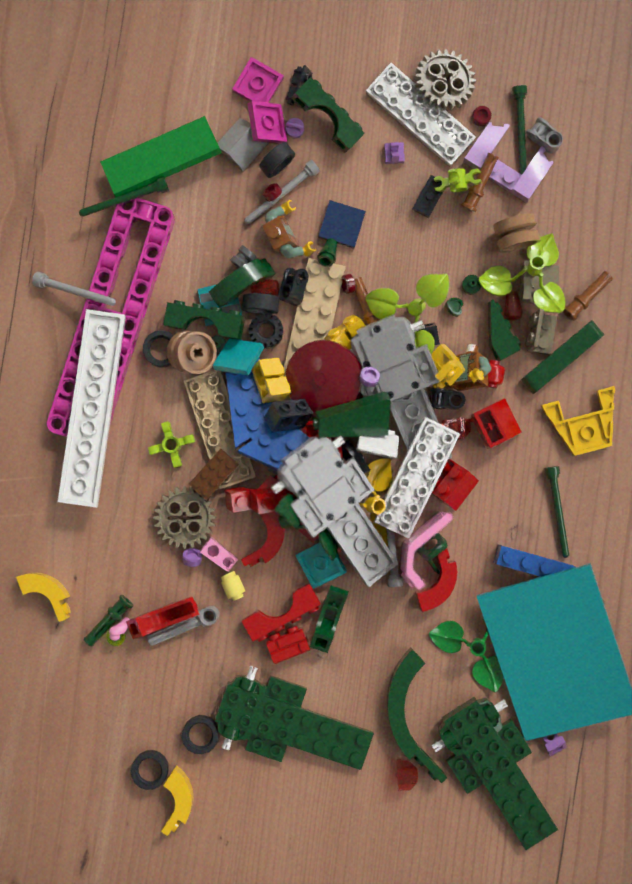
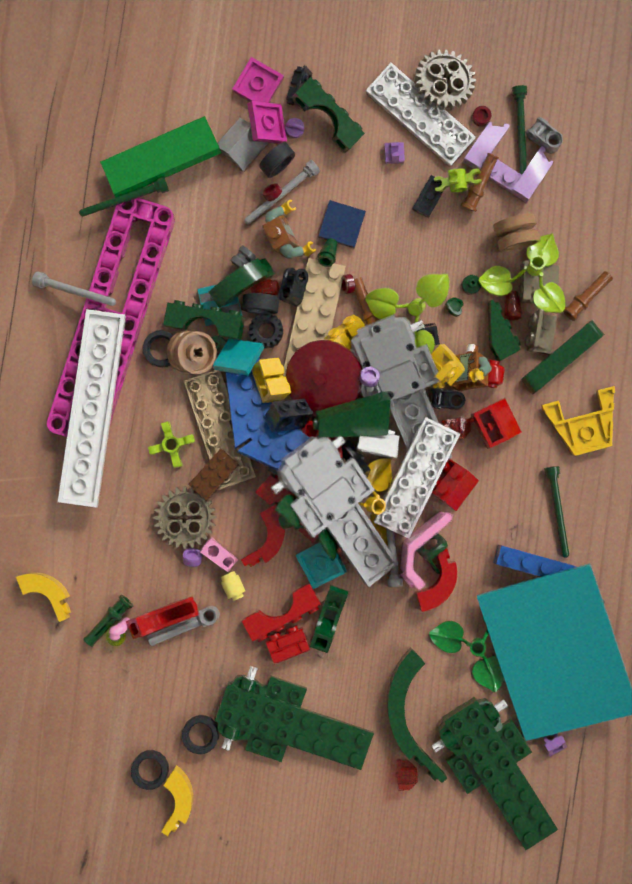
(258, 500): red arch -> none

